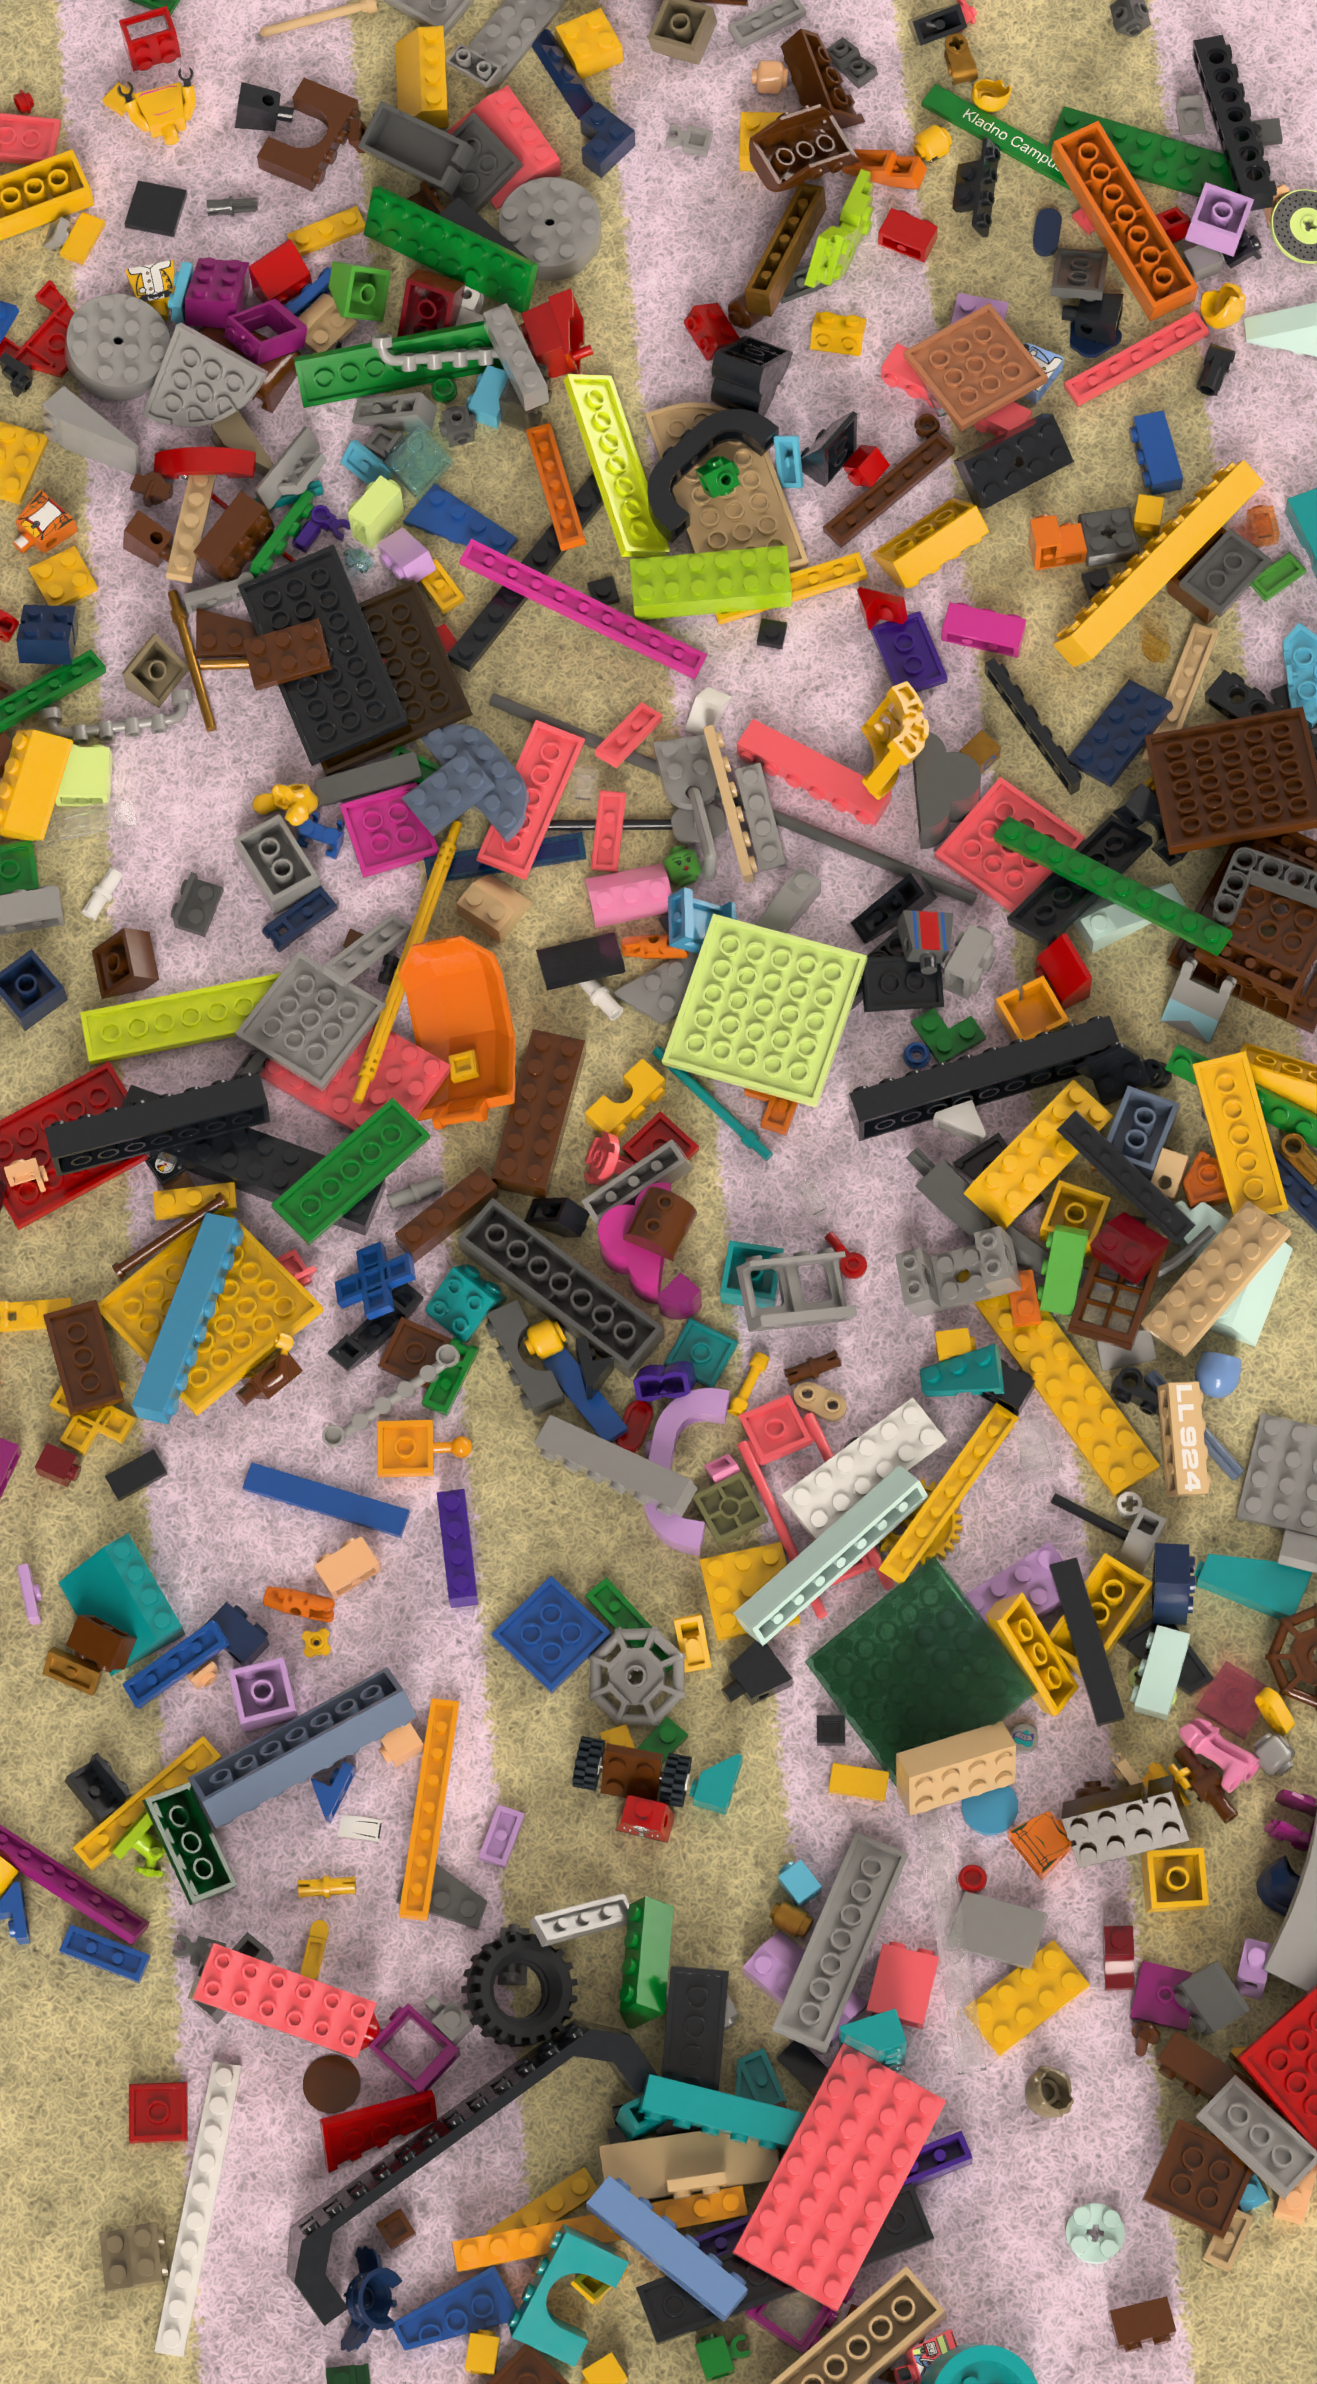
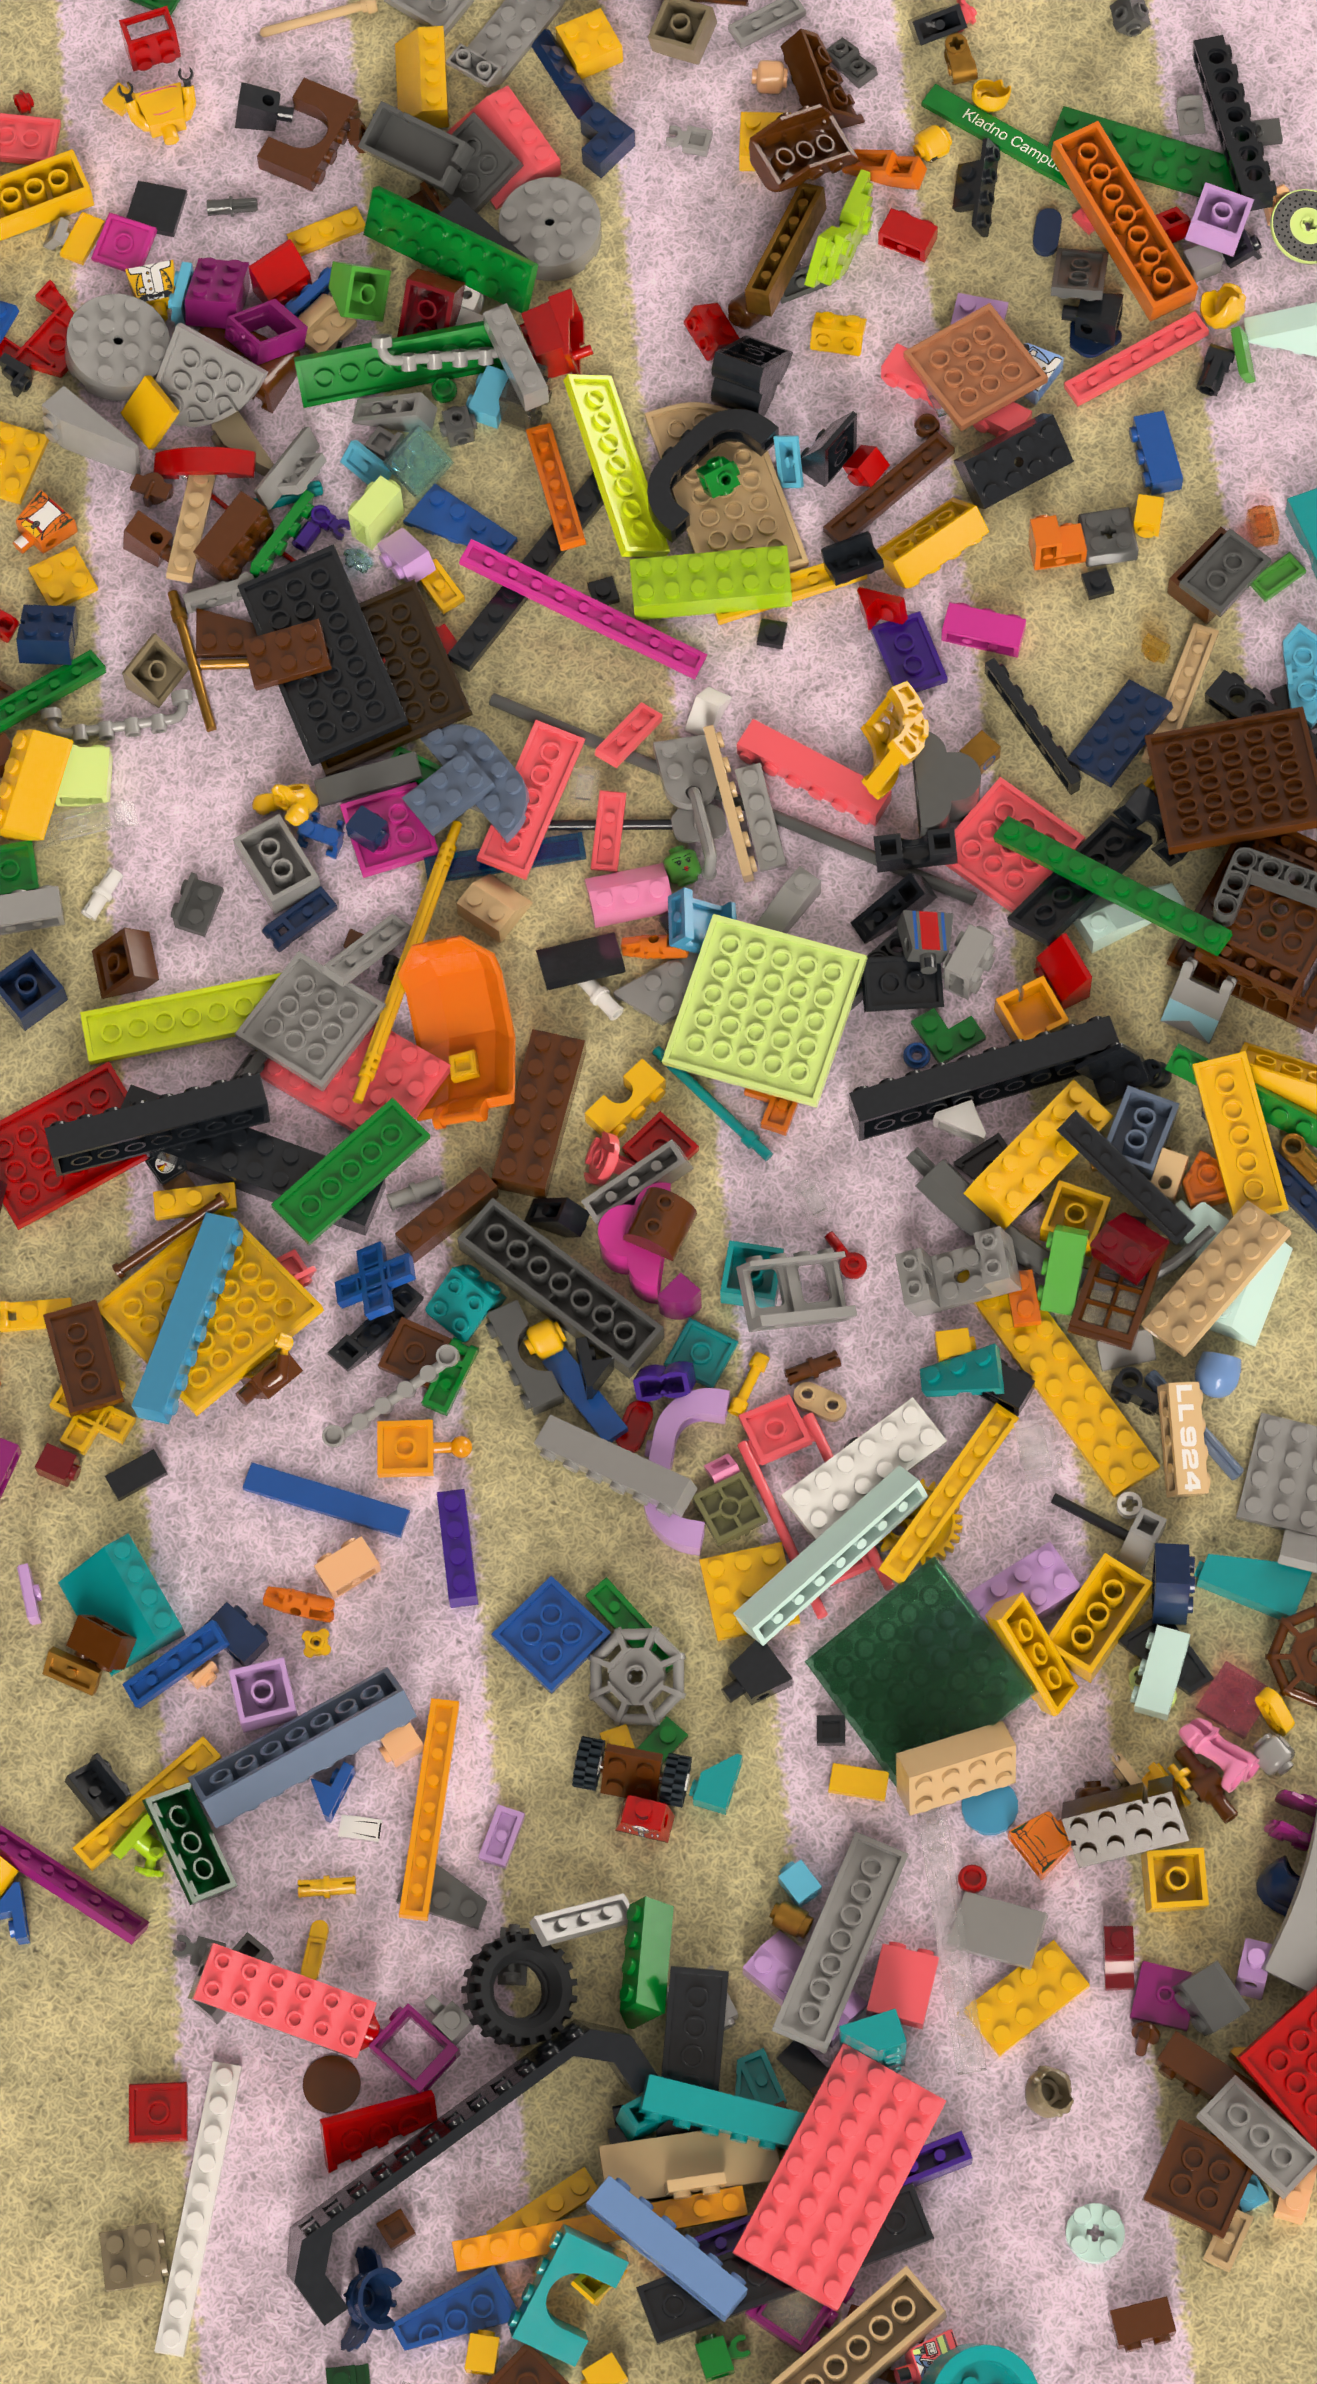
(23, 1171): light nougat bracket -> none
(104, 1953): blue plate -> none
(123, 243): none -> dark pink tile
(150, 412): none -> yellow tile
(368, 829): none -> dark blue brick
(692, 1642): yellow slope -> none
(851, 558): none -> black bracket
(901, 854): none -> black arch
(1025, 1738): light grey tile -> none
(1086, 1642): black tile -> none
(1157, 563): yellow brick -> none
(1243, 354): none -> bright green tile

